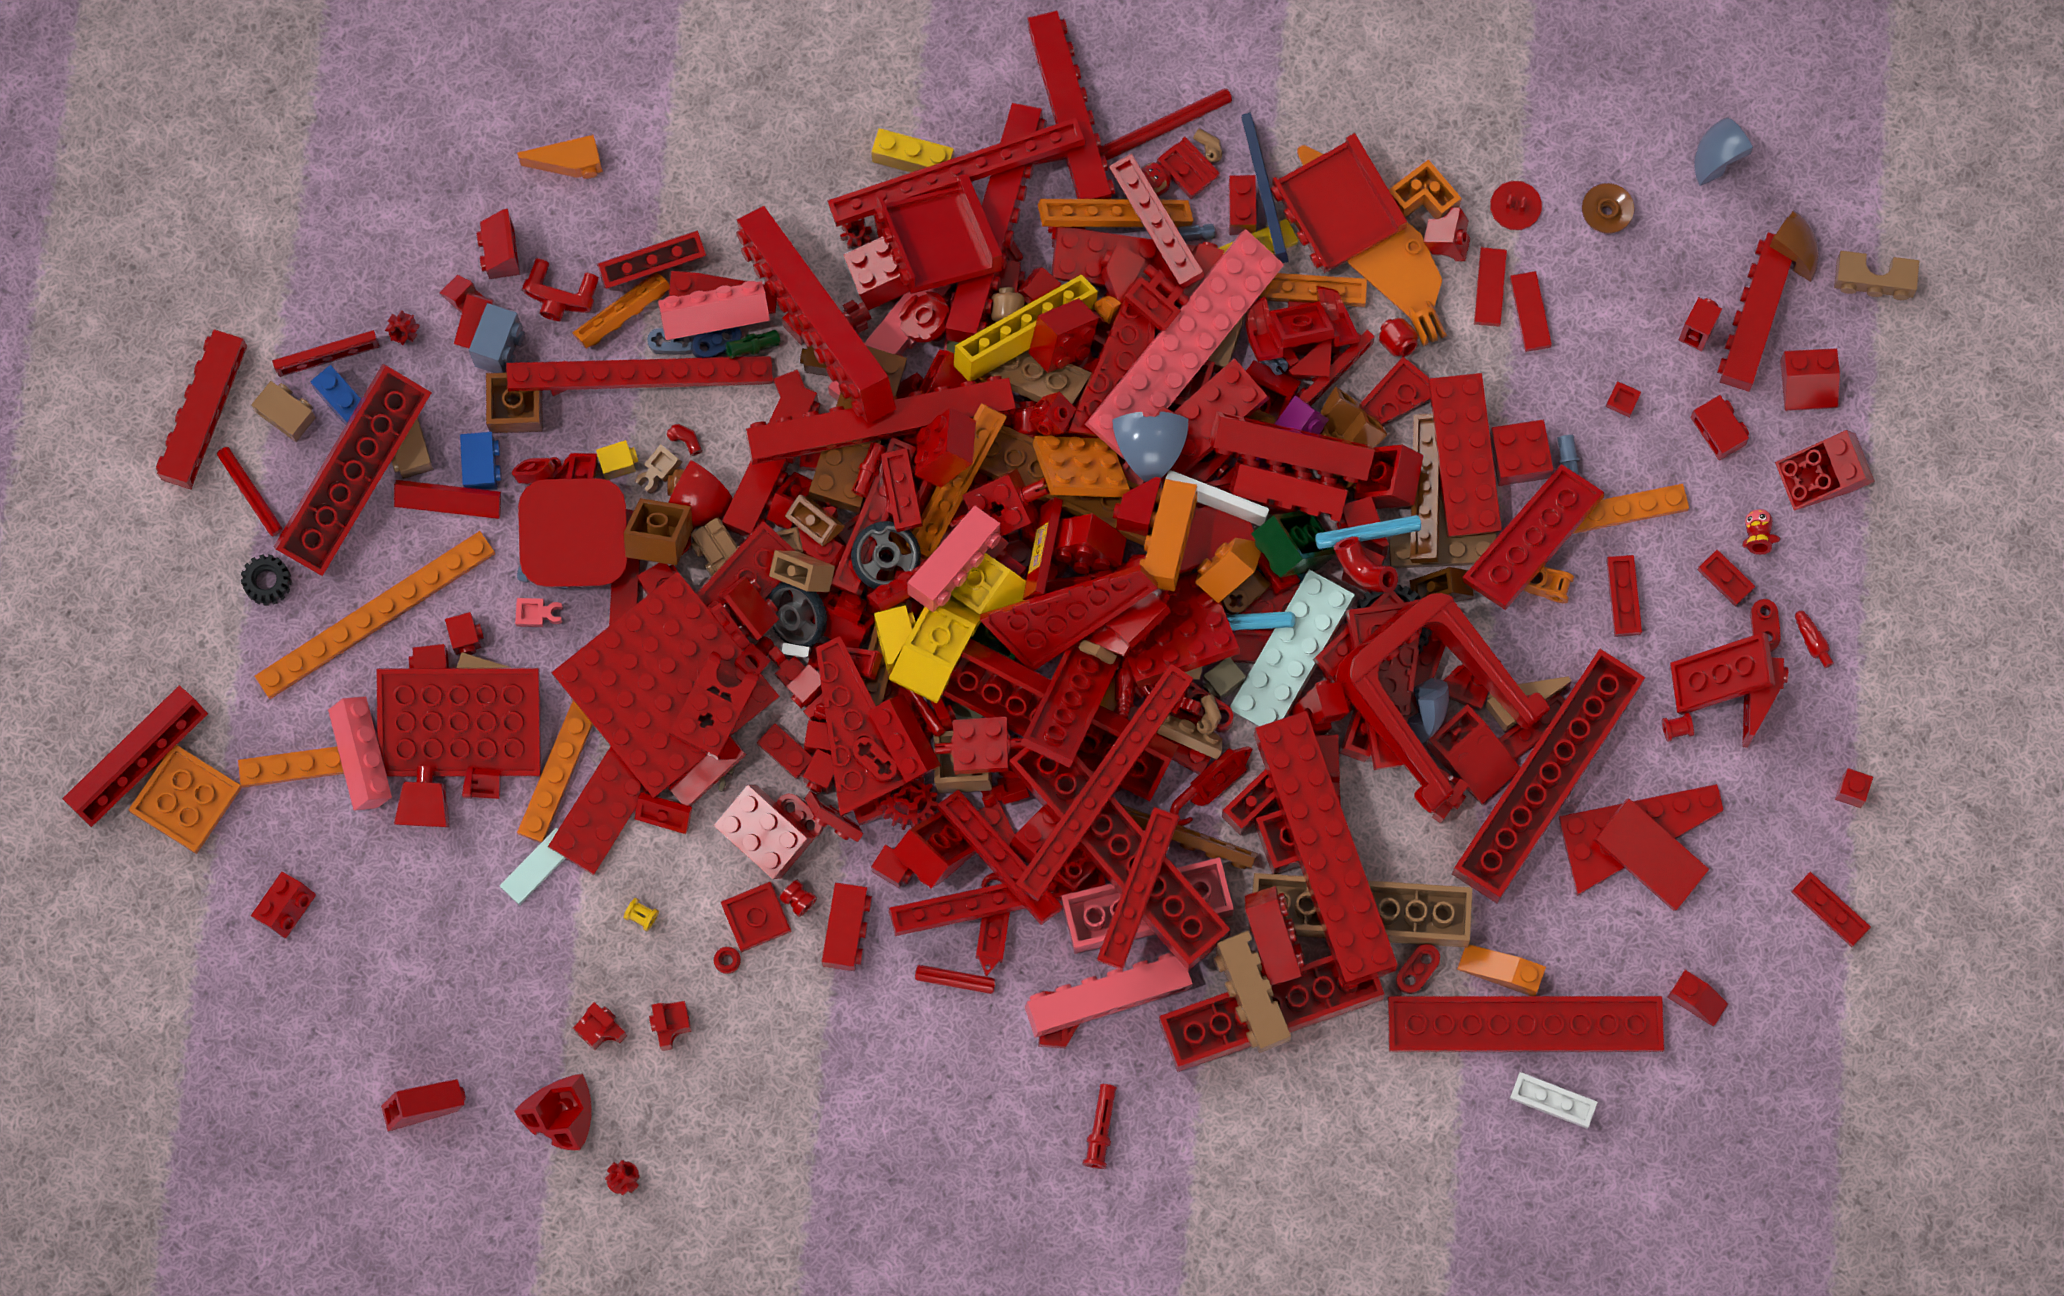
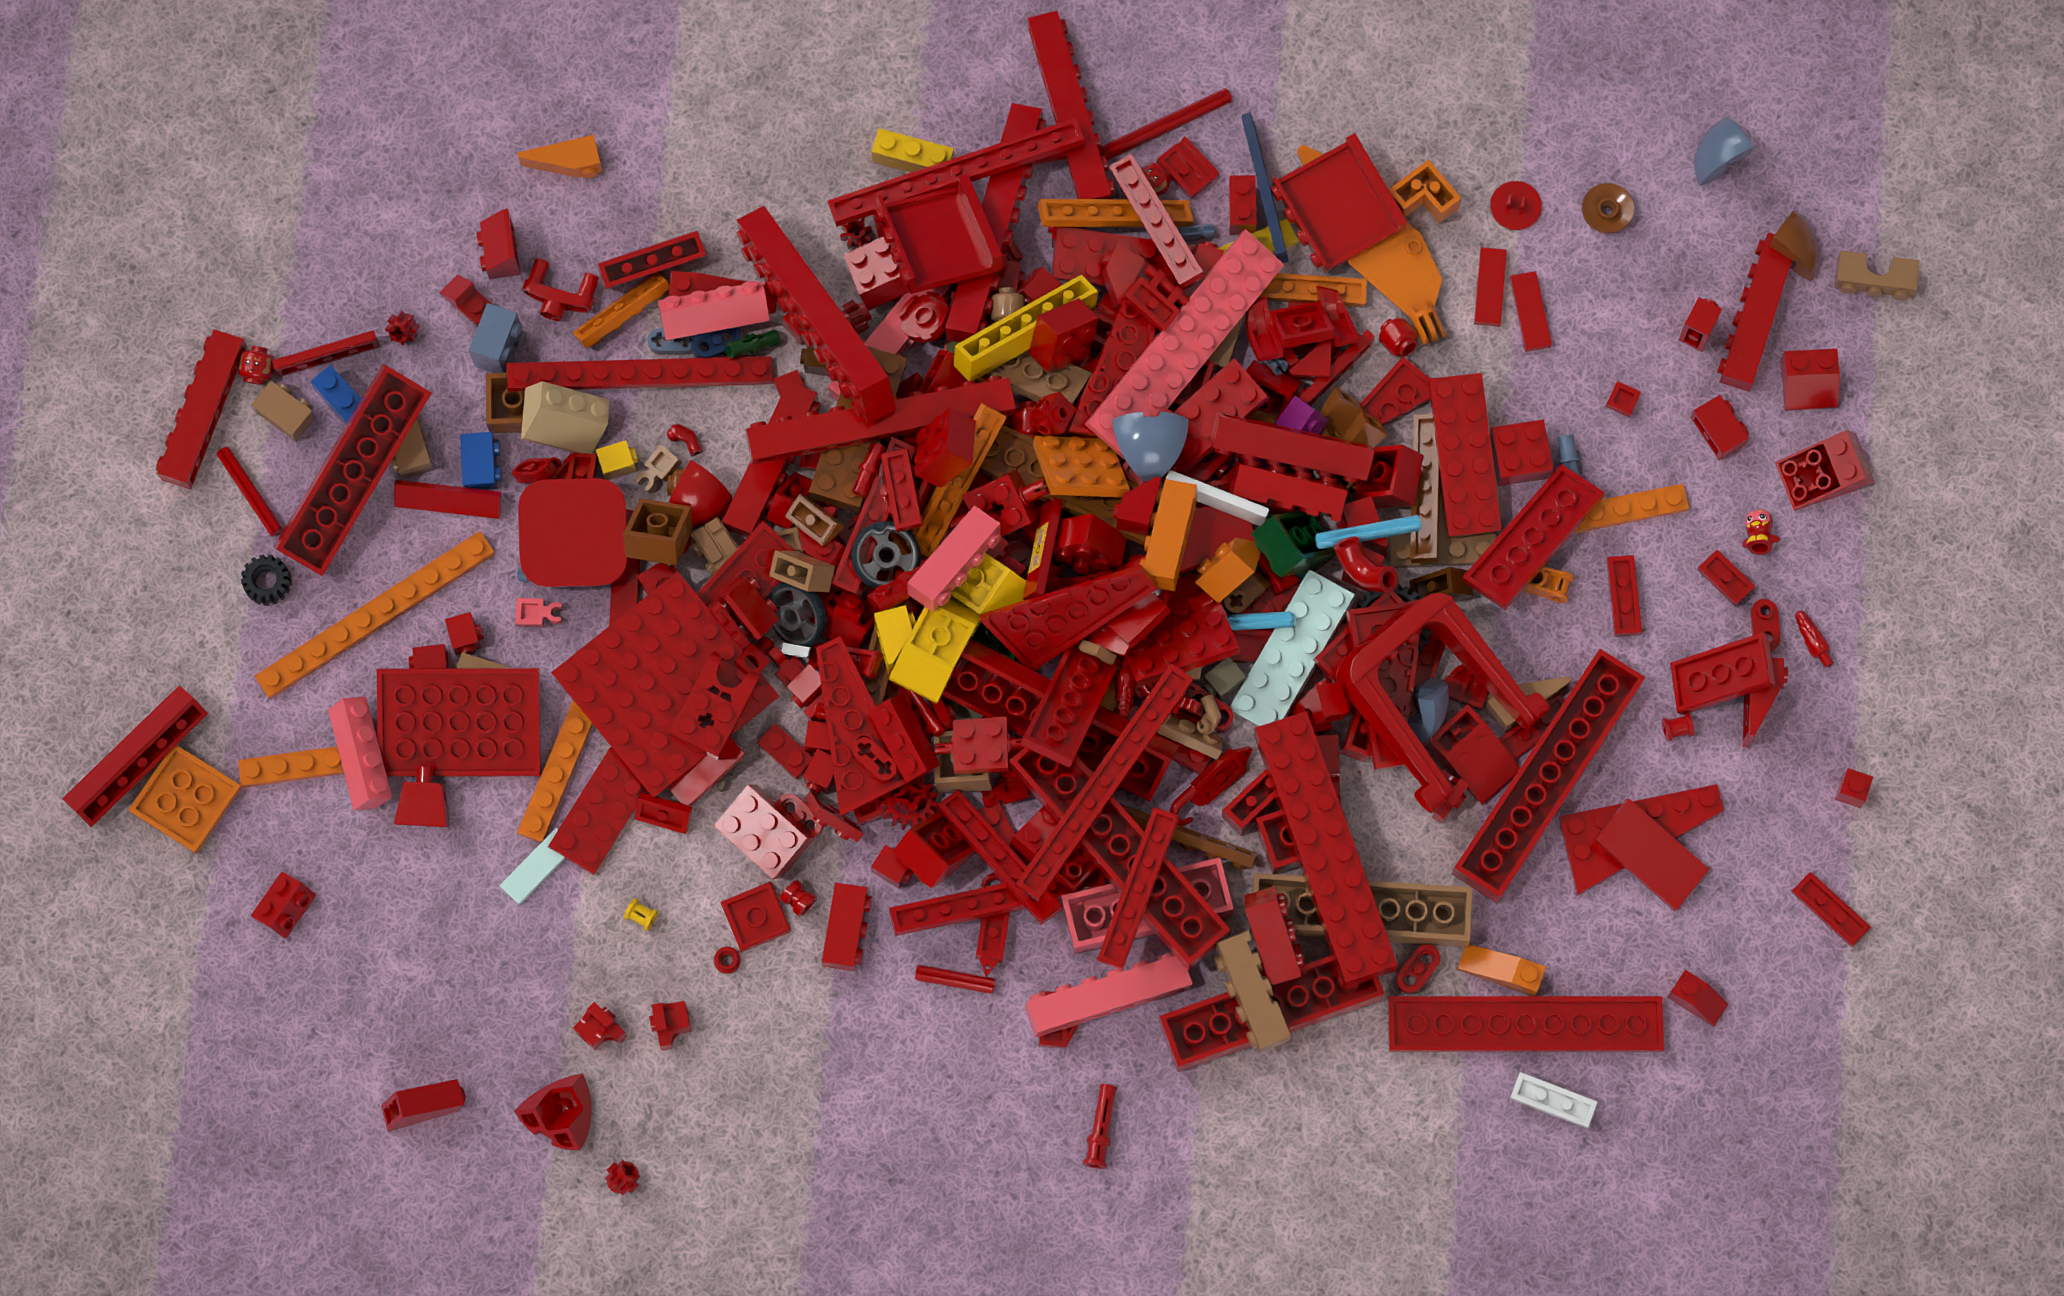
(256, 365): none -> red head
(470, 319): red tile -> none
(481, 783): red tile -> none
(563, 418): none -> tan slope
(1107, 308): orange tile -> none
(1212, 145): medium nougat arm -> none
(1448, 235): red brick -> none

